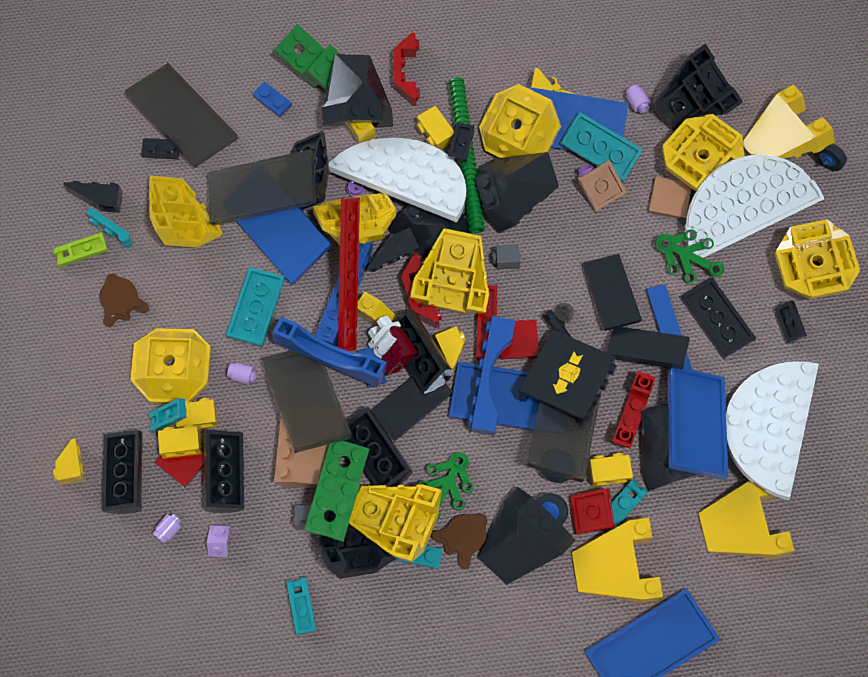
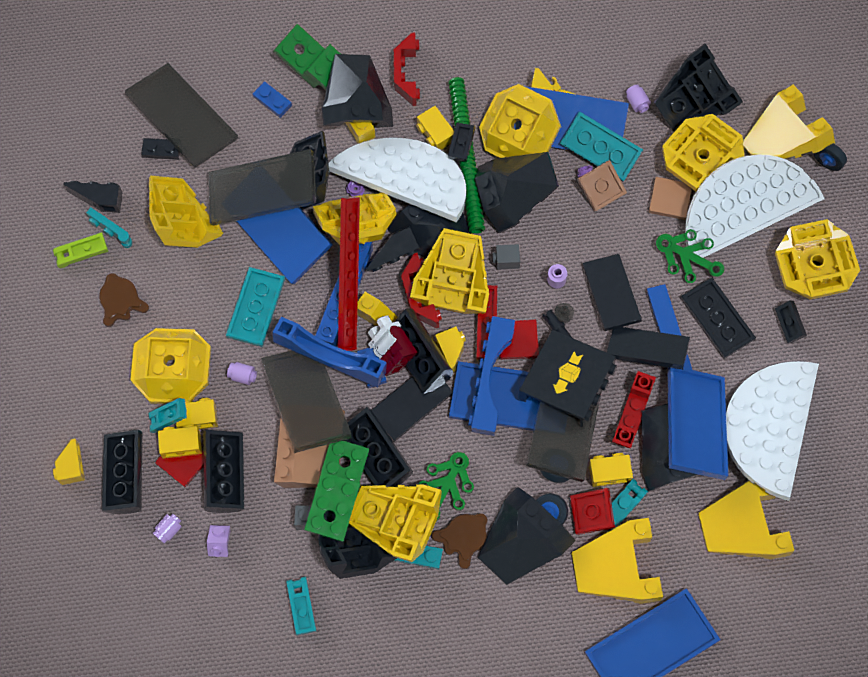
(557, 276): none -> lavender brick

